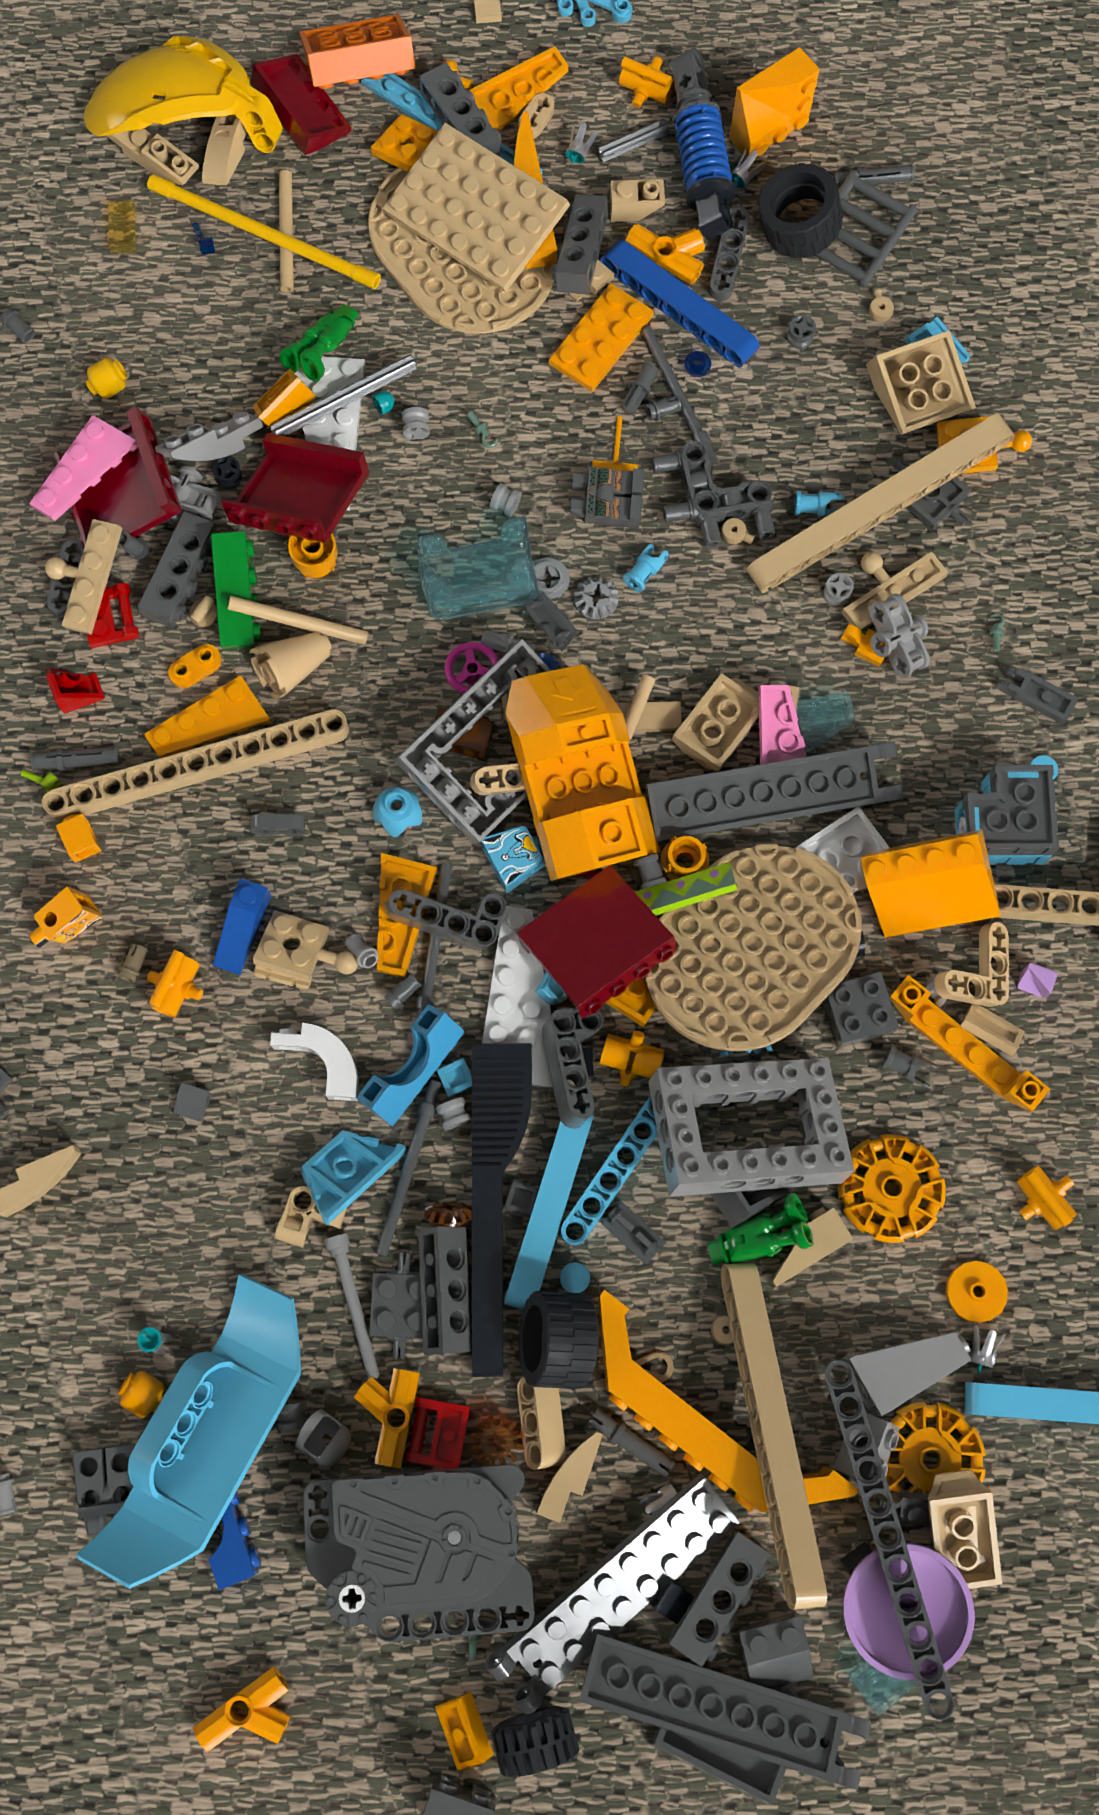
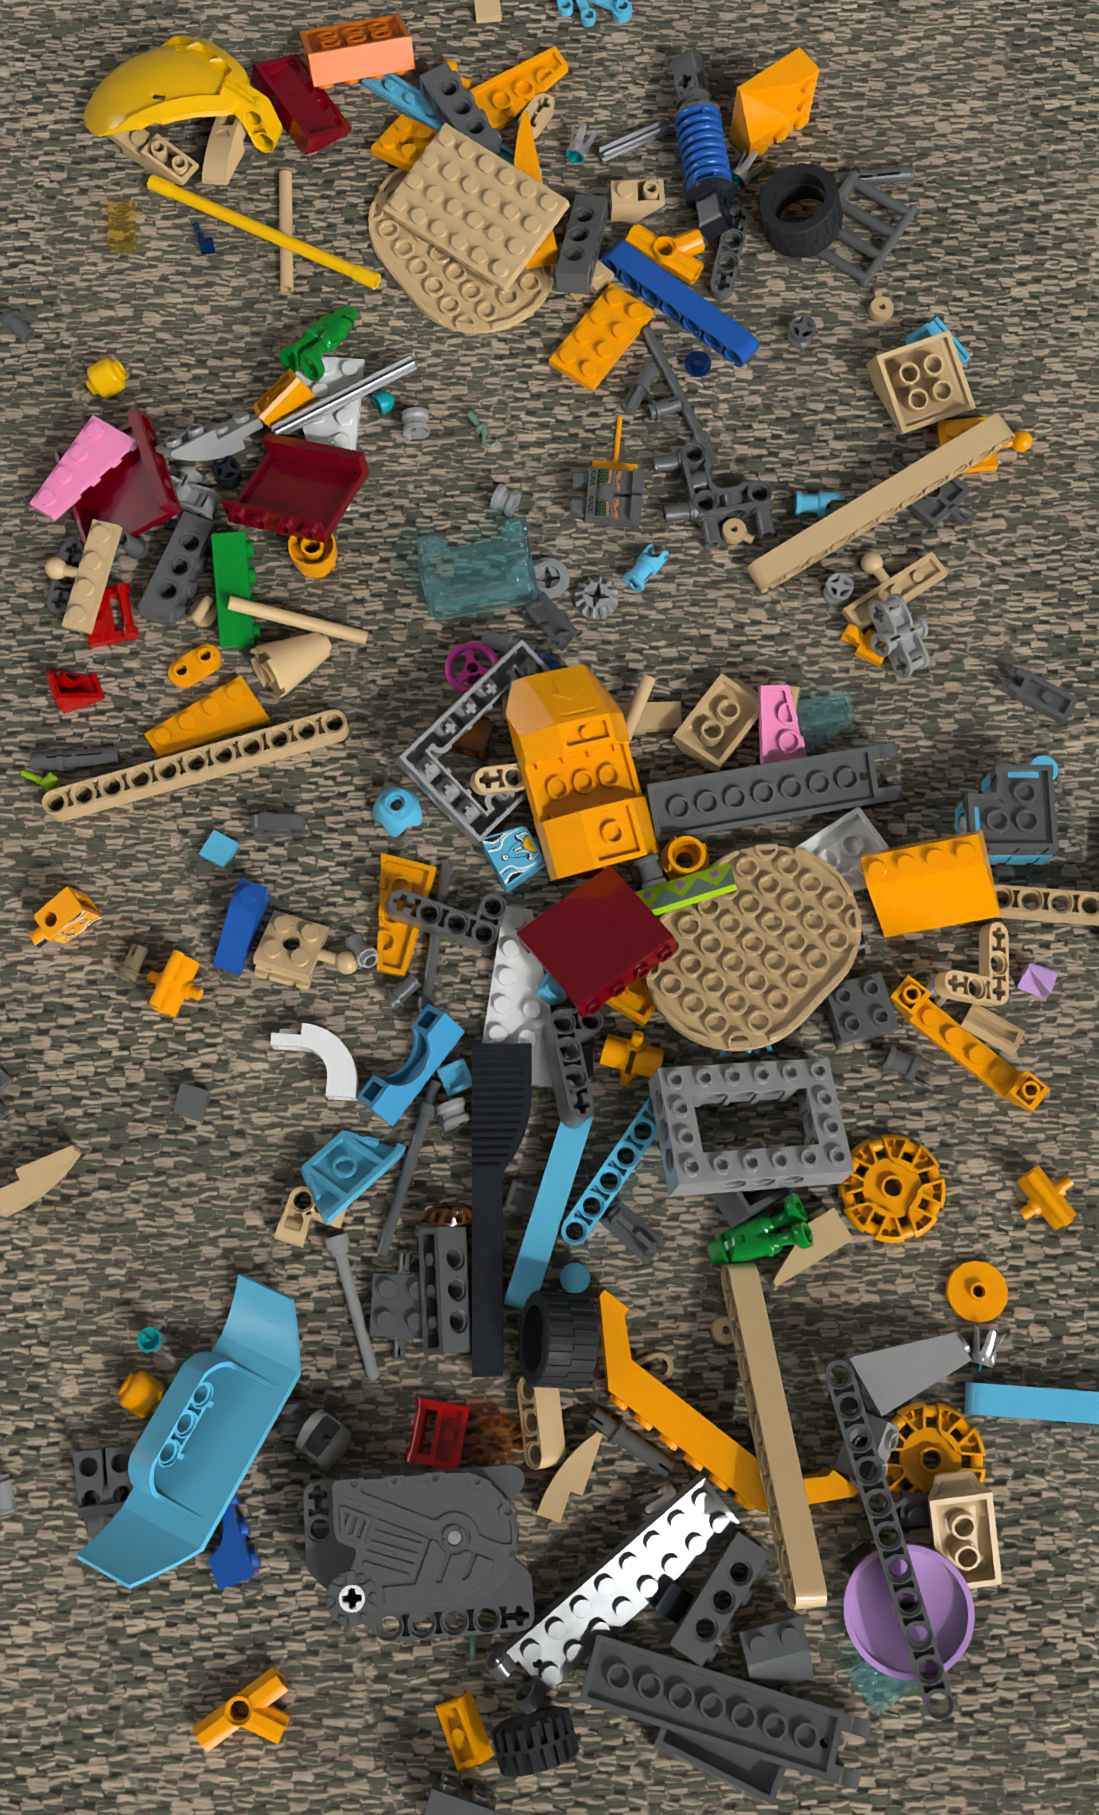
(78, 837): light orange brick -> none
(219, 849): none -> medium azure tile
(381, 1404): light orange piece -> none
(646, 81): light orange pin -> none
(997, 632): sand green hand -> none

